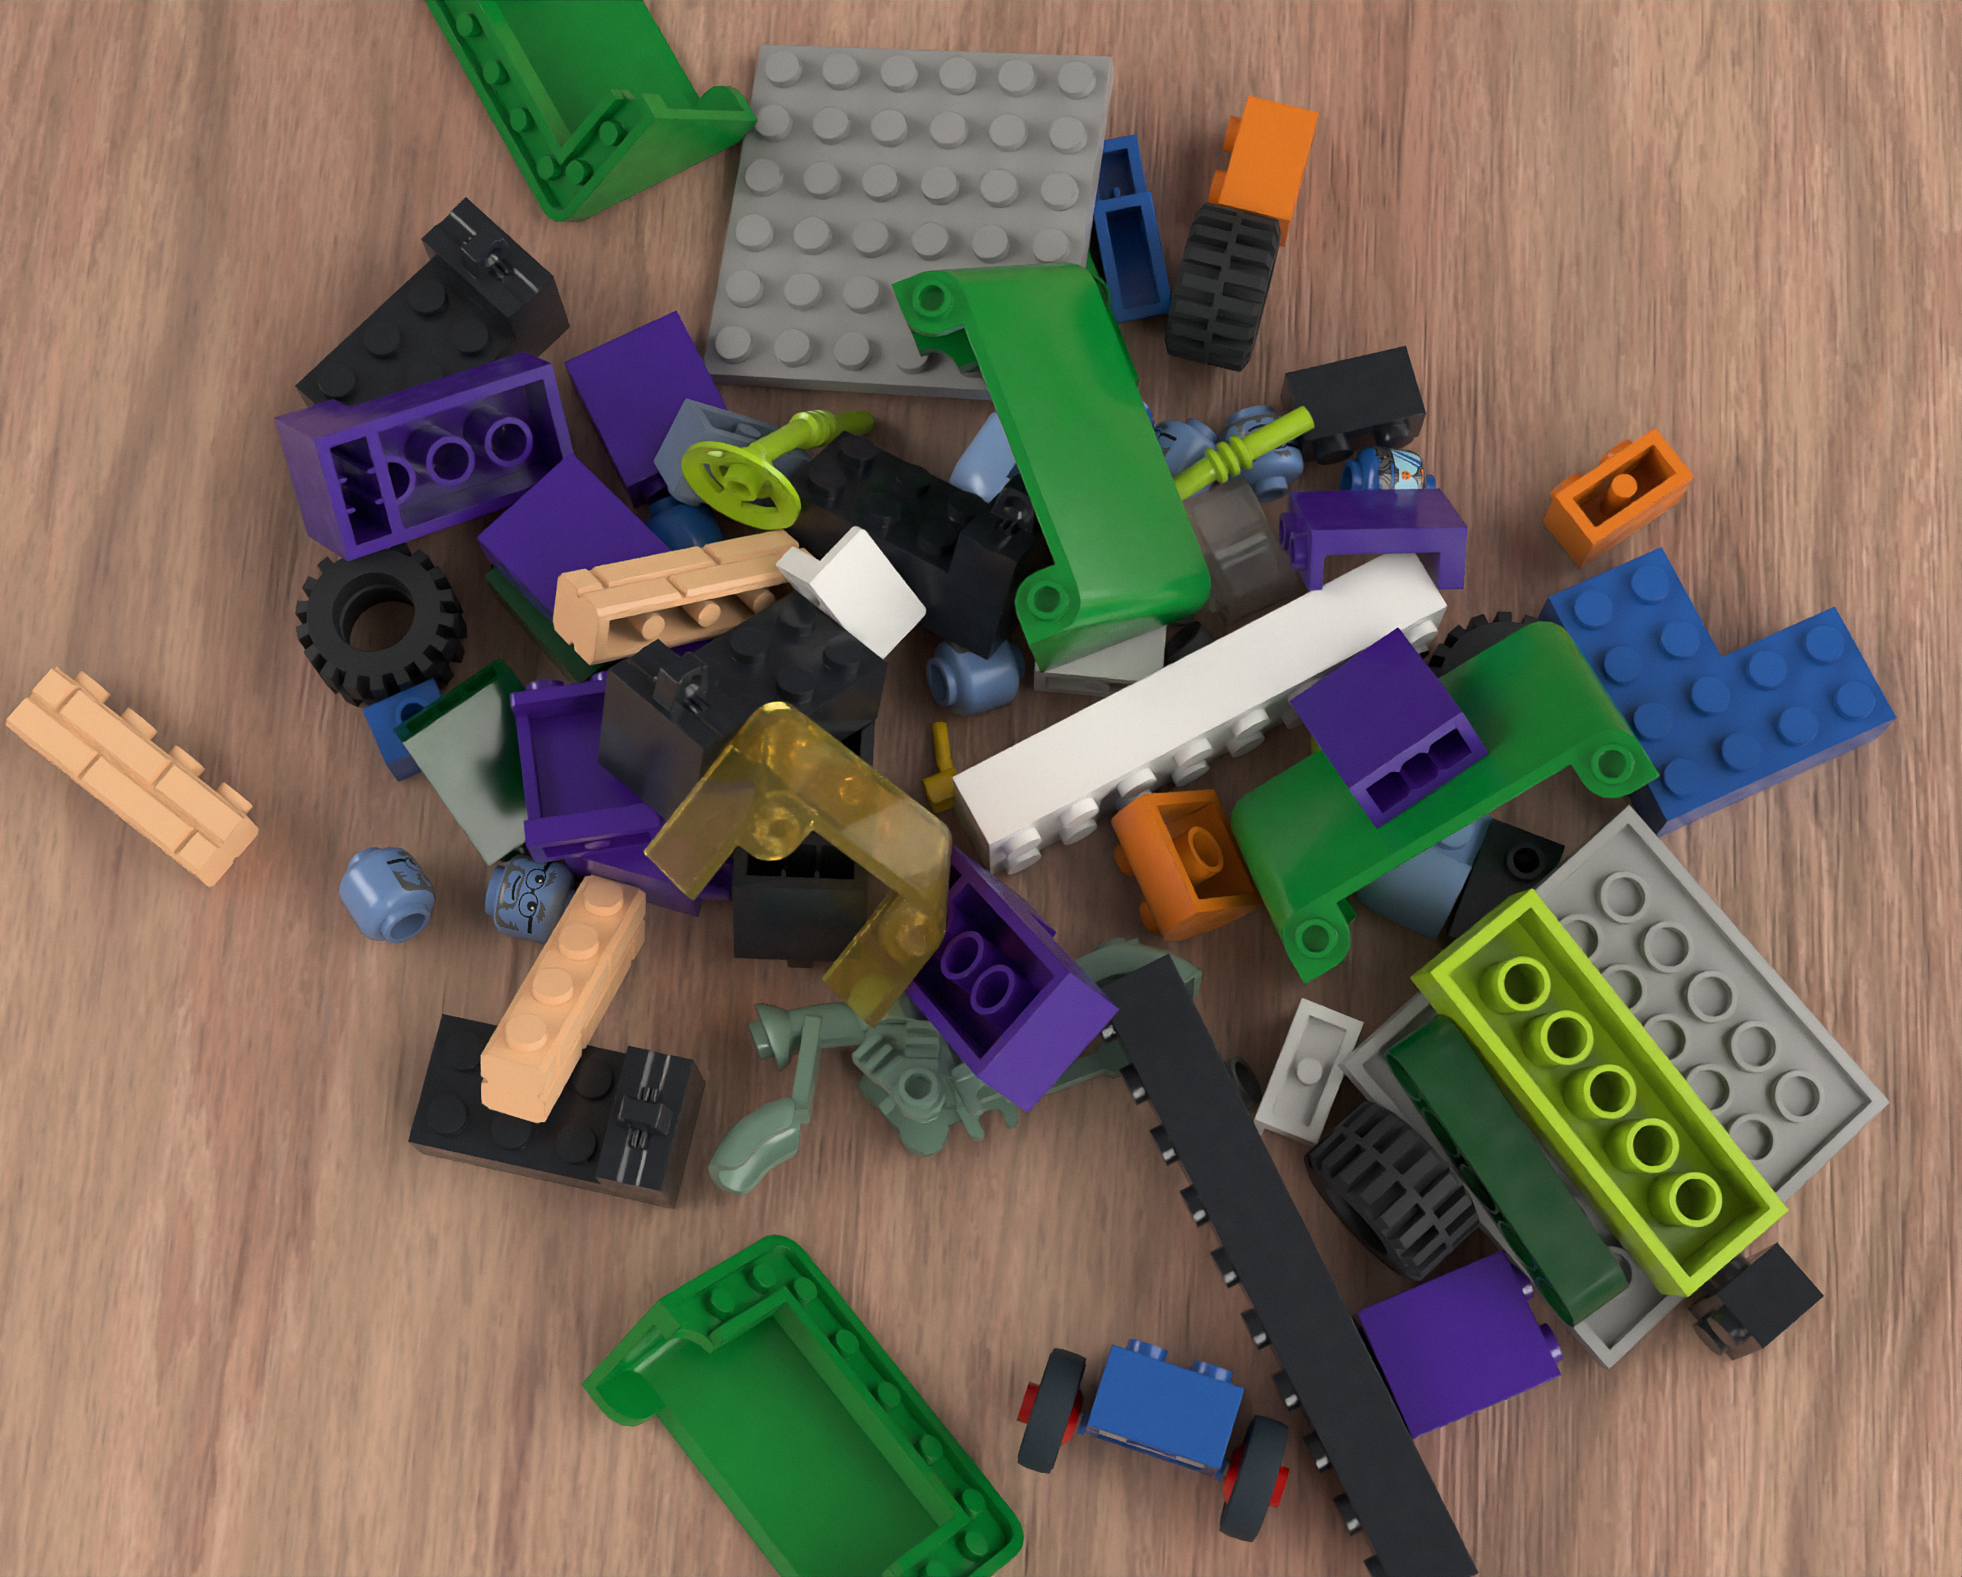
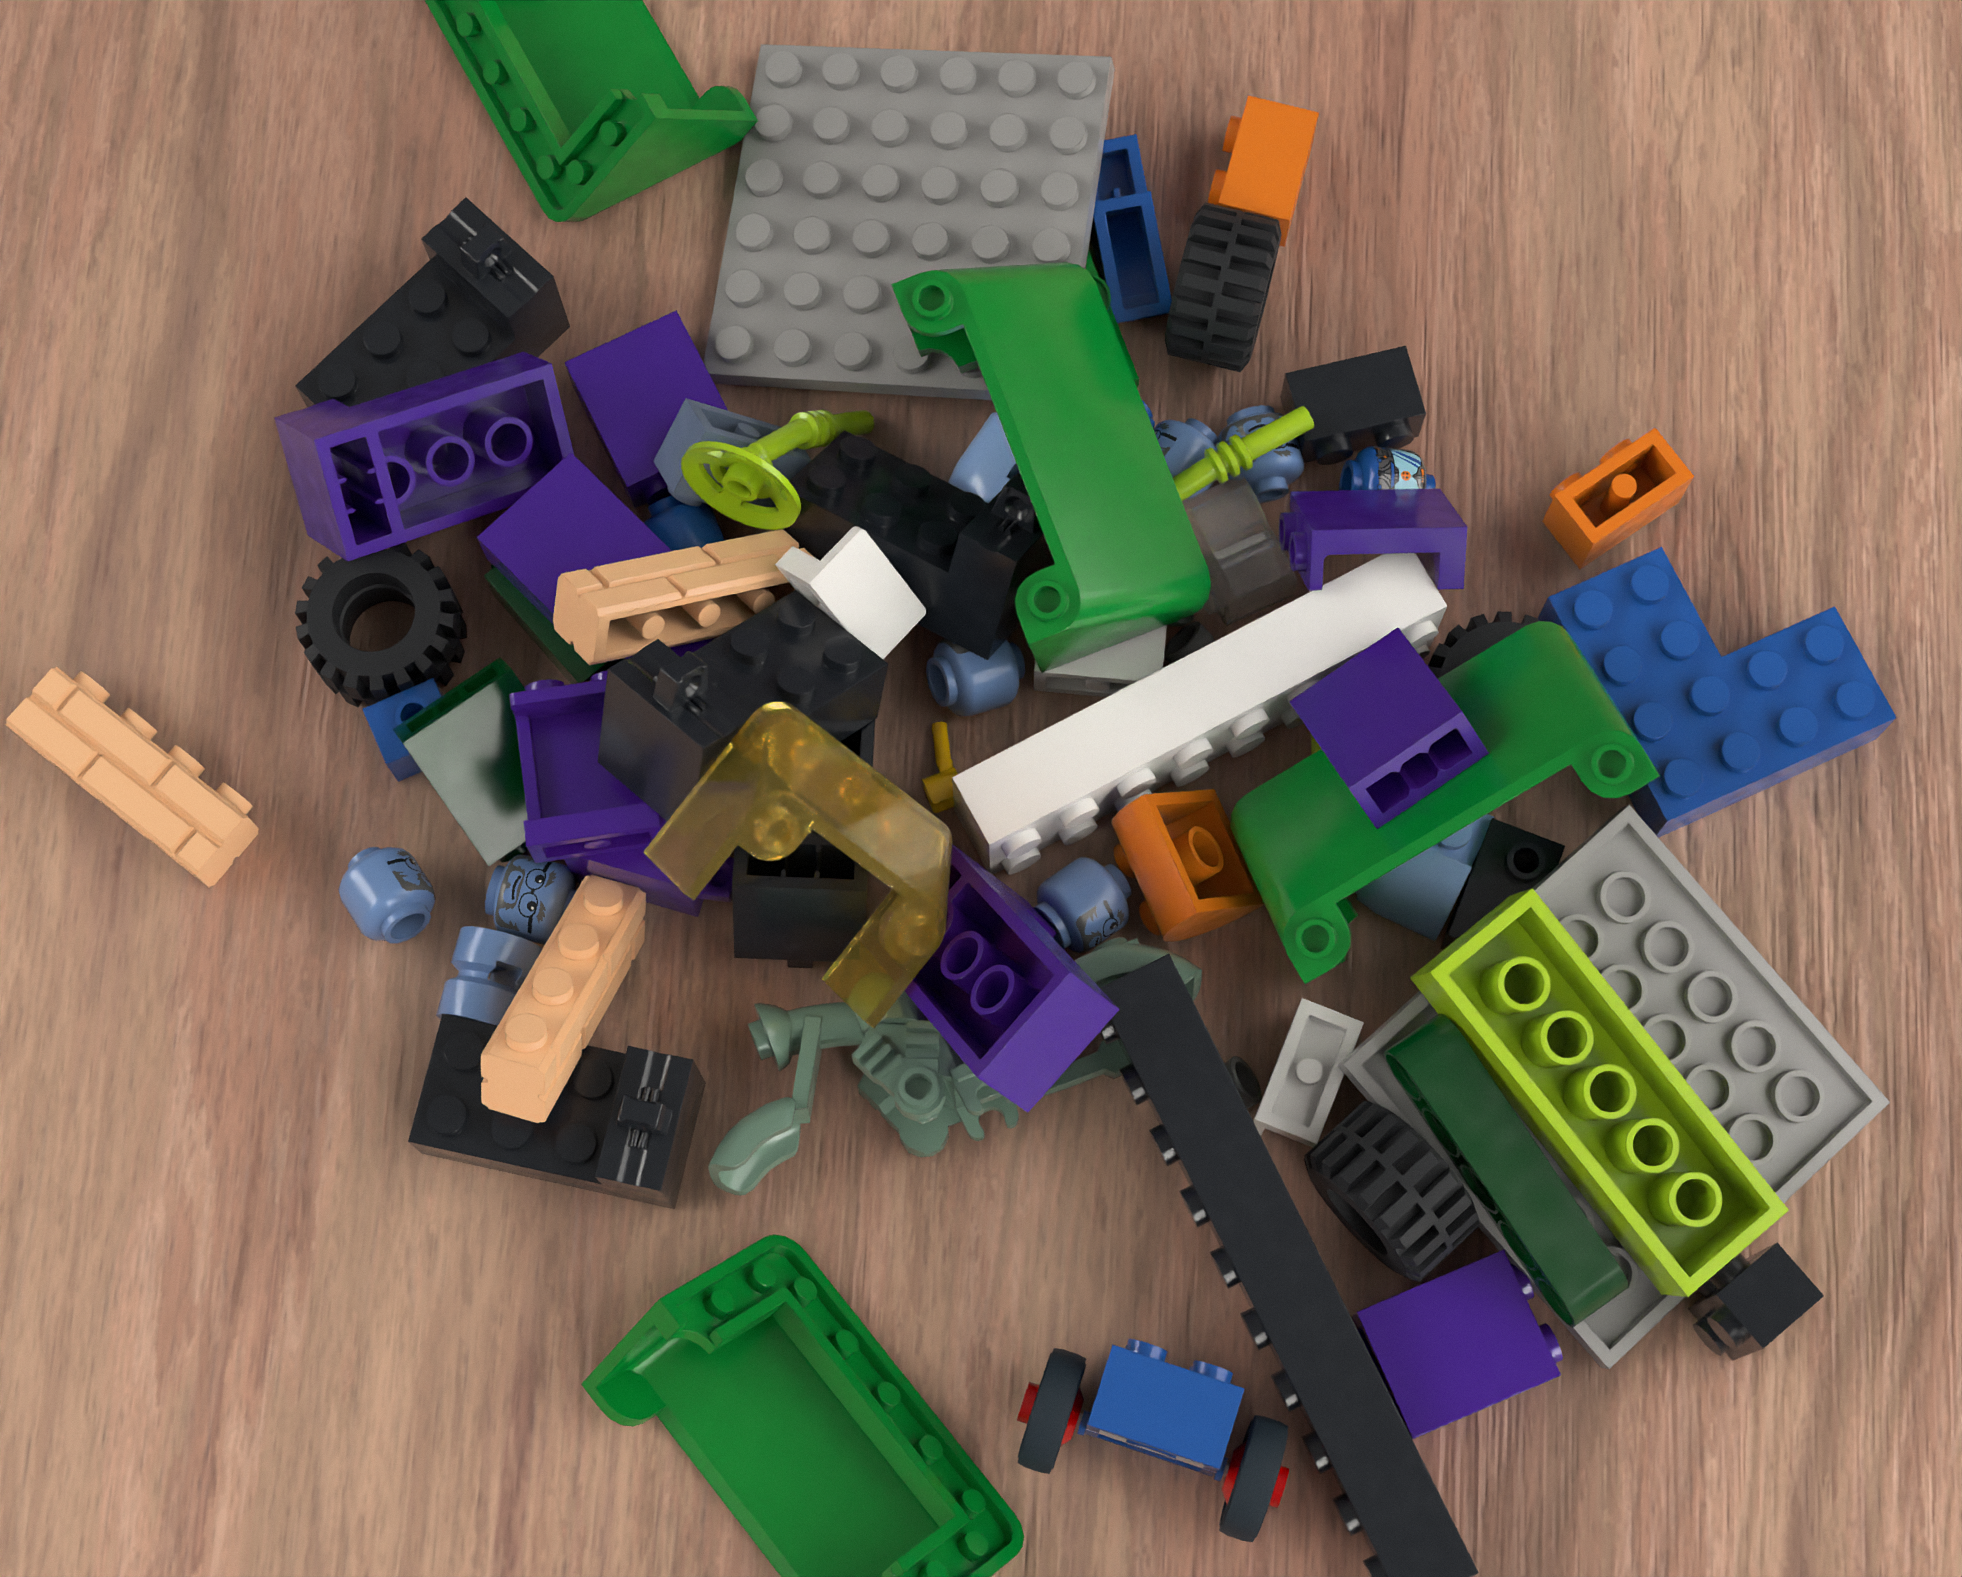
(475, 957): none -> medium blue wheel
(1084, 903): none -> medium blue head

